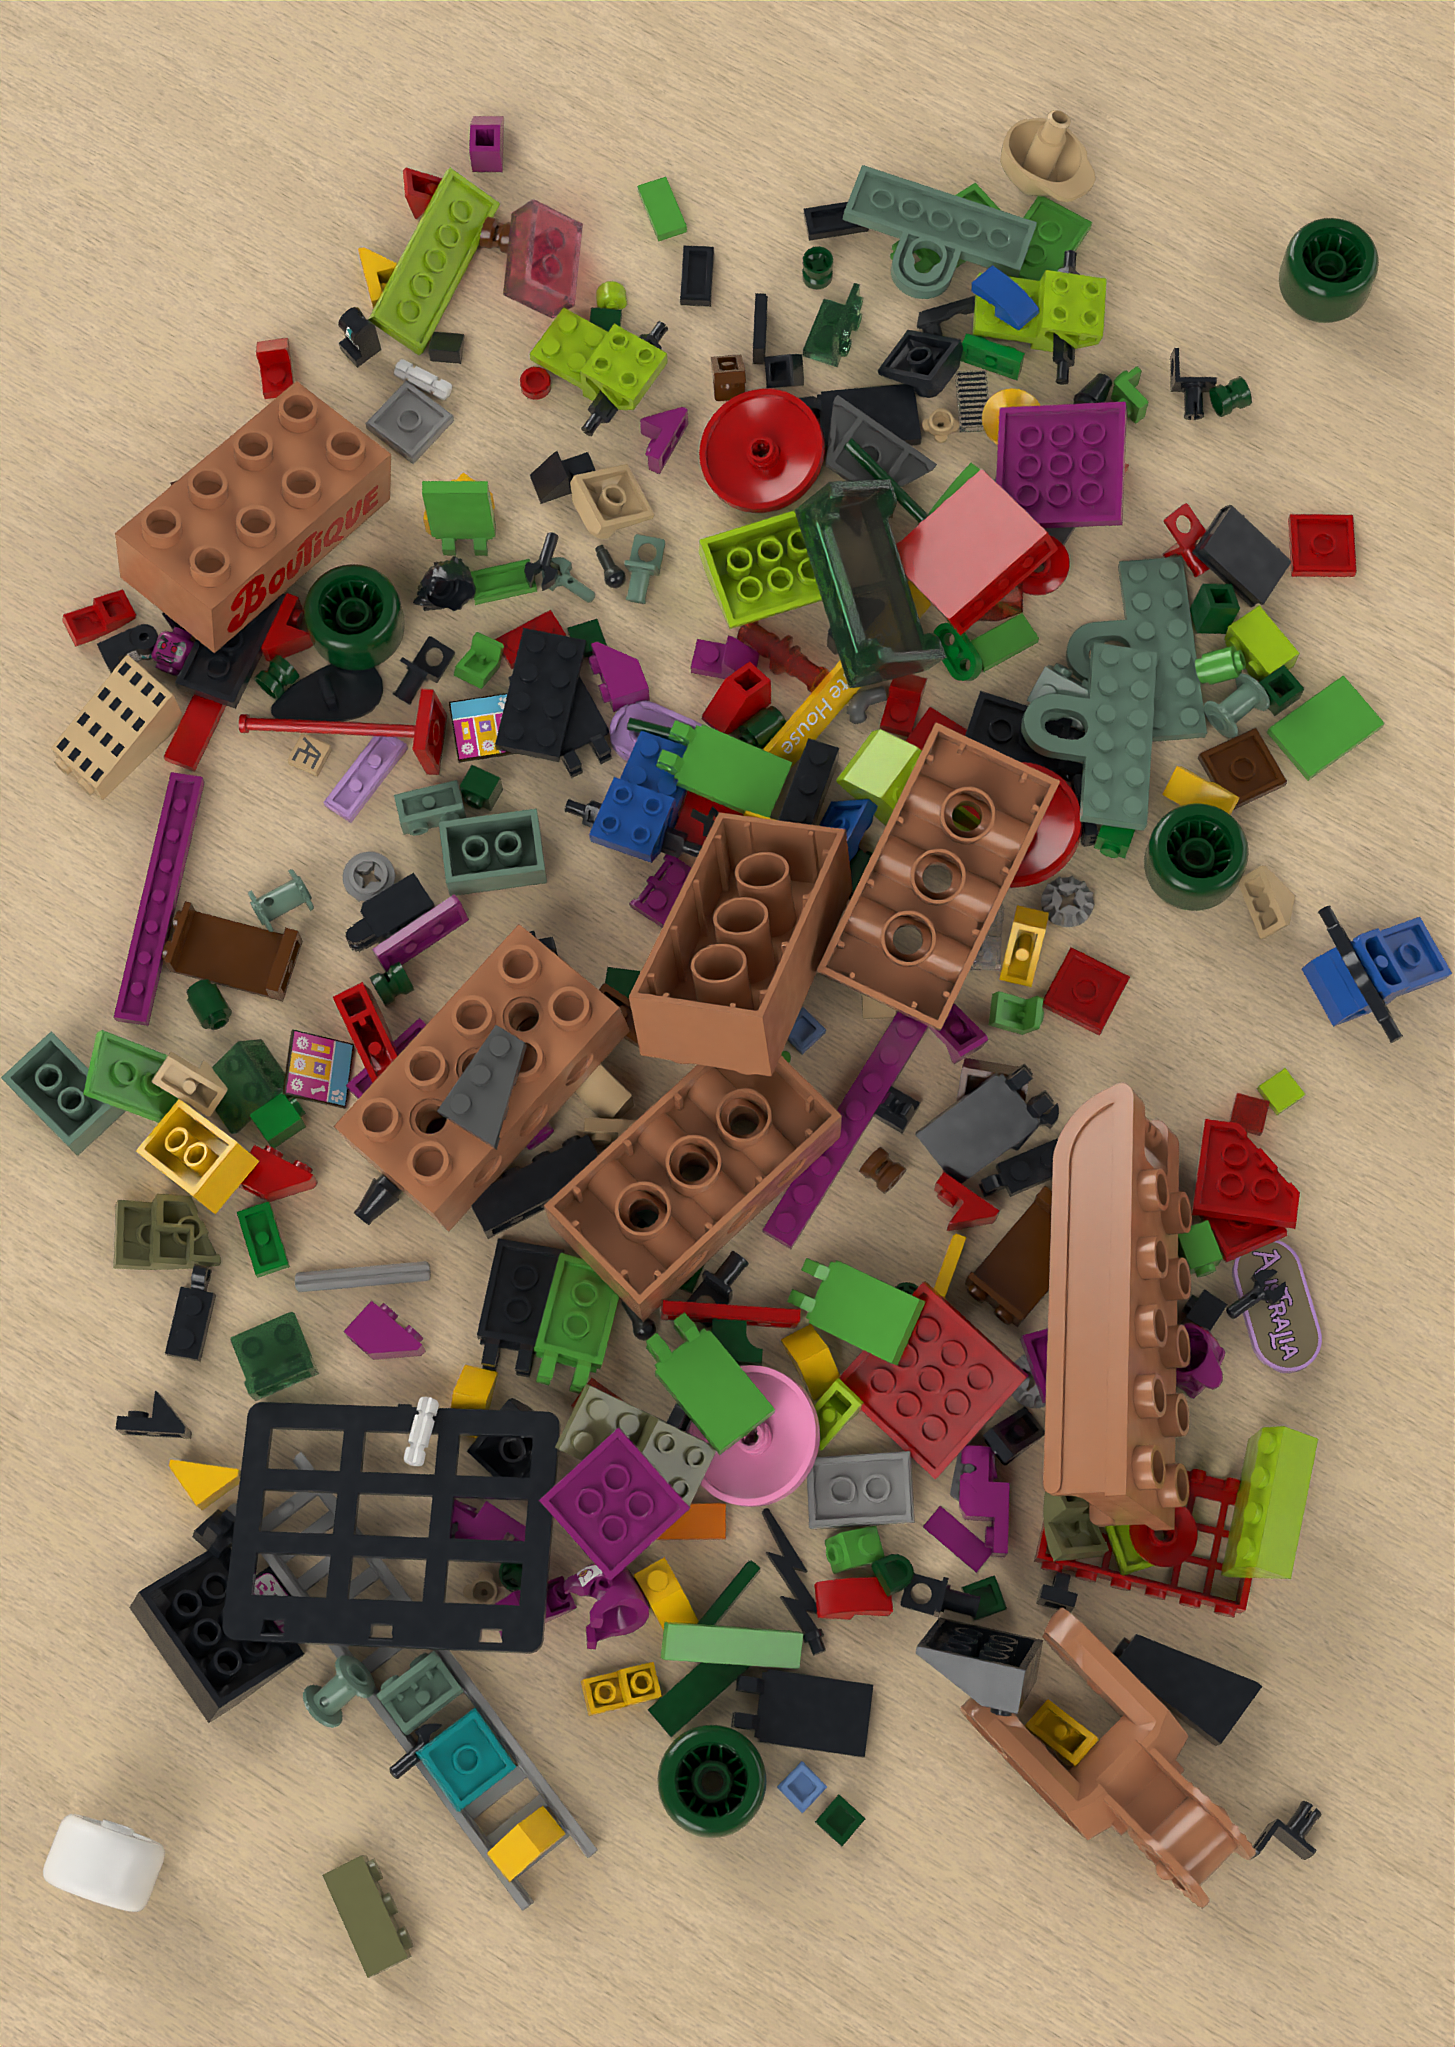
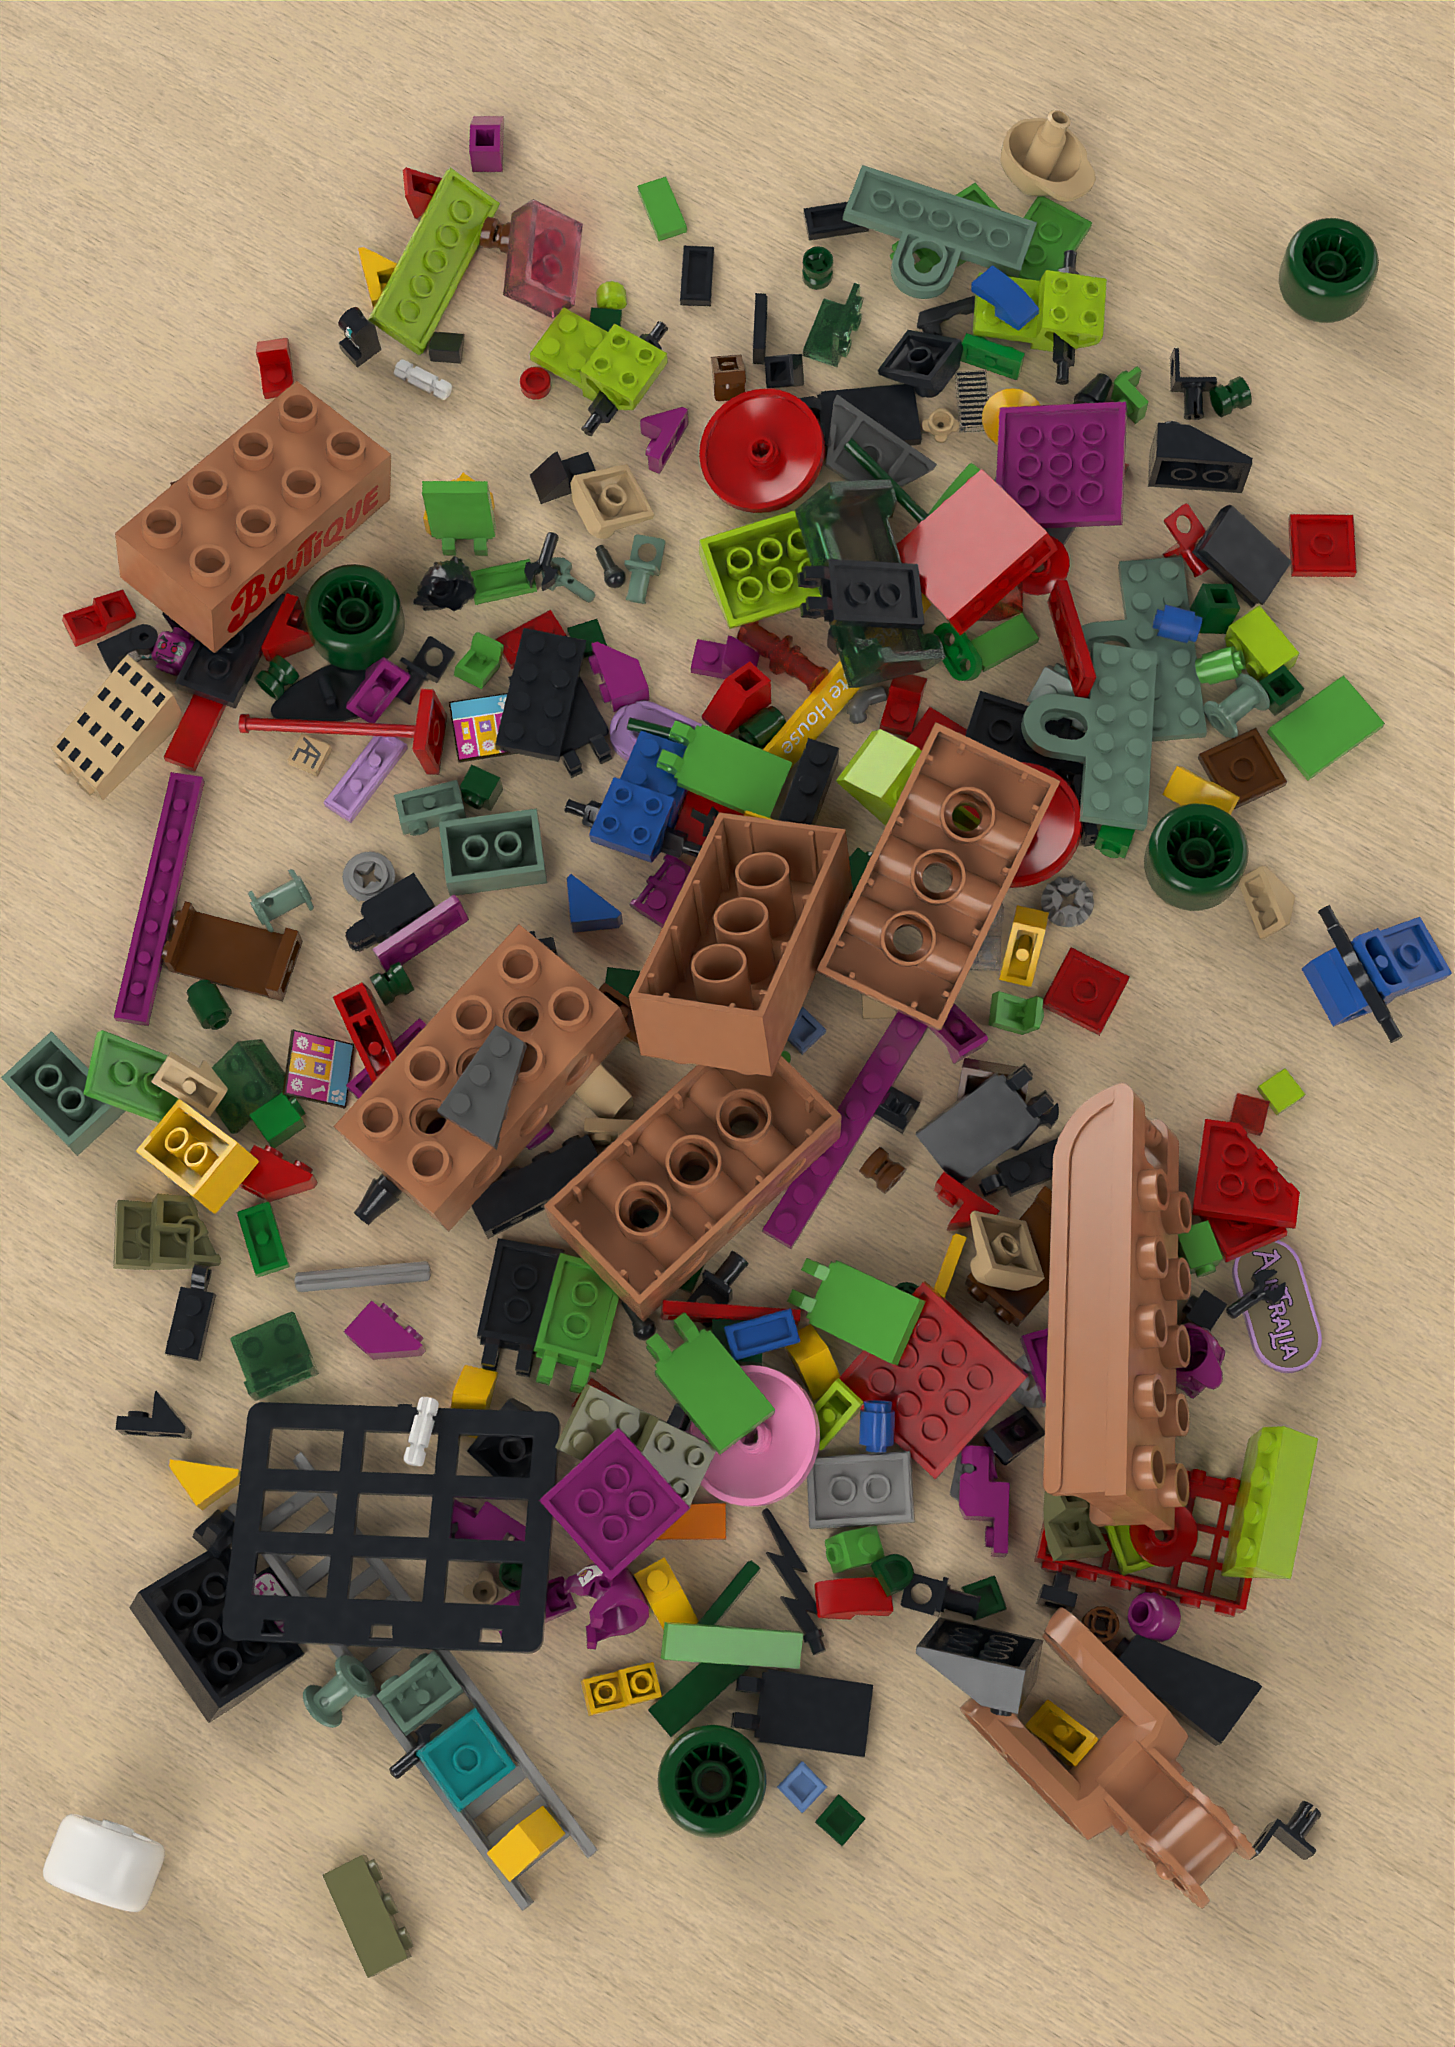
(377, 691): none -> magenta slope
(409, 422): light grey tile -> none
(589, 909): none -> blue slope
(762, 1334): none -> blue tile
(853, 816): blue plate -> none
(864, 594): none -> black tile
(877, 1425): none -> blue brick
(957, 1539): magenta sticker -> none
(1004, 1252): none -> tan slope
(1071, 639): none -> red tile
(1097, 1626): none -> reddish brown wheel
(1154, 1616): none -> magenta head
(1177, 624): none -> blue brick
(1195, 461): none -> black slope

